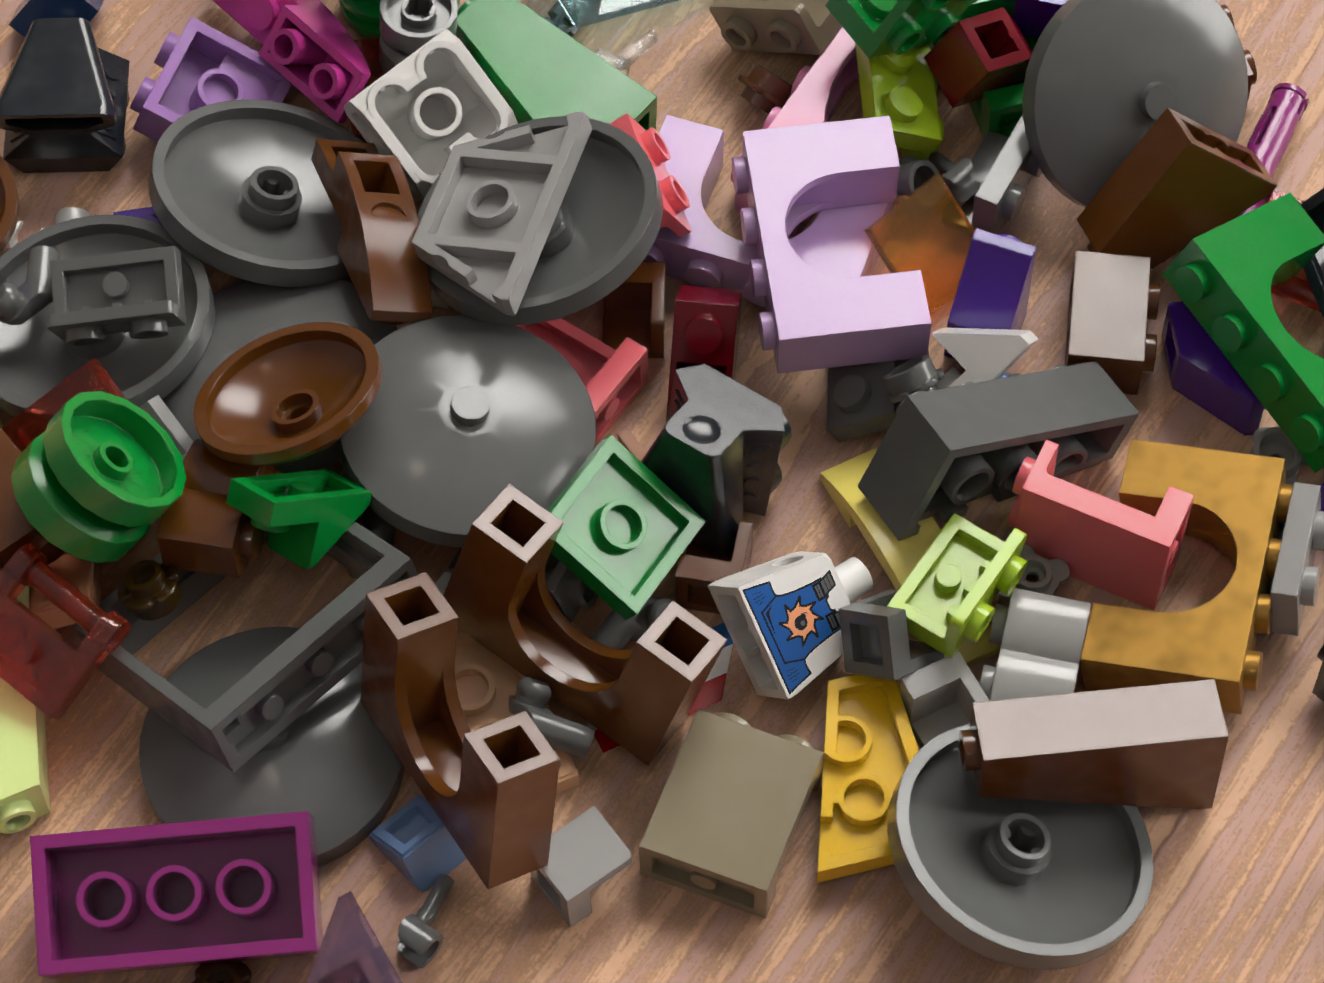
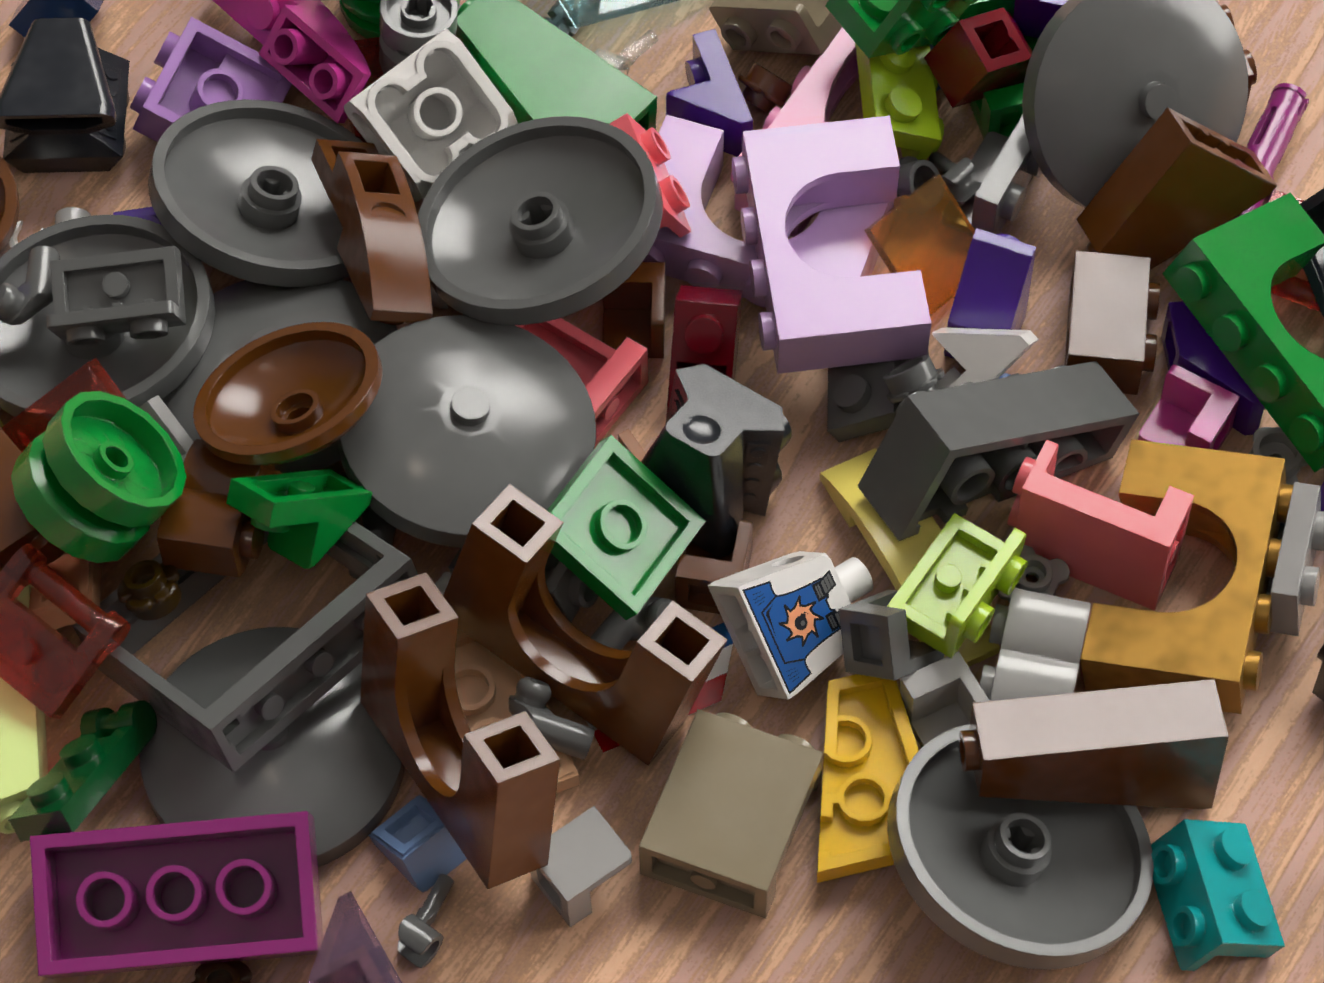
(85, 770): none -> dark green plate
(498, 208): light grey wing -> none
(712, 93): none -> slope
(1191, 412): none -> dark pink panel
(1213, 893): none -> teal bracket

